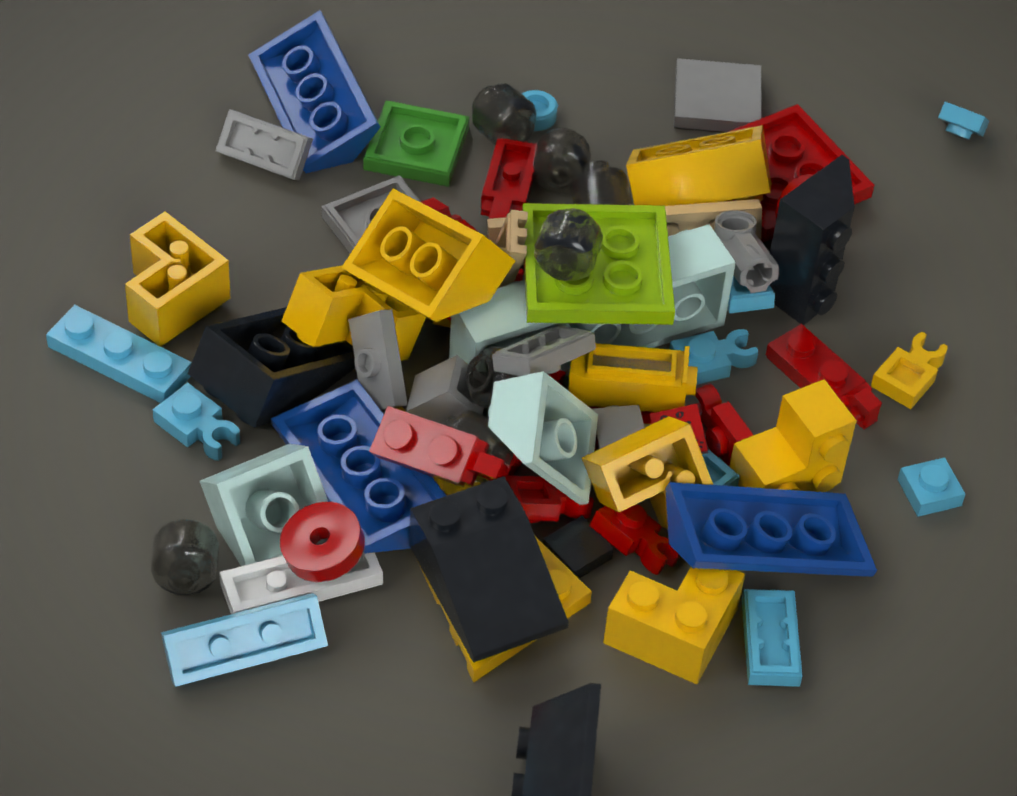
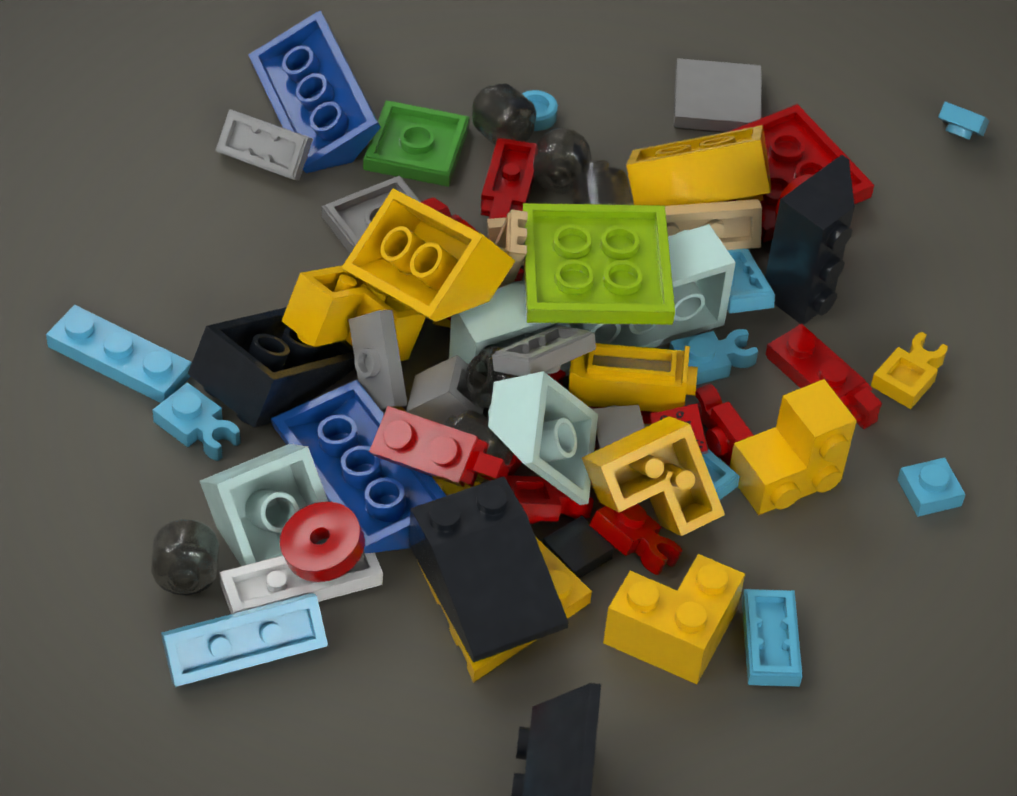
(175, 279): yellow brick -> none
(568, 242): clear smoke head -> none
(754, 263): light grey piece -> none
(766, 530): blue slope -> none

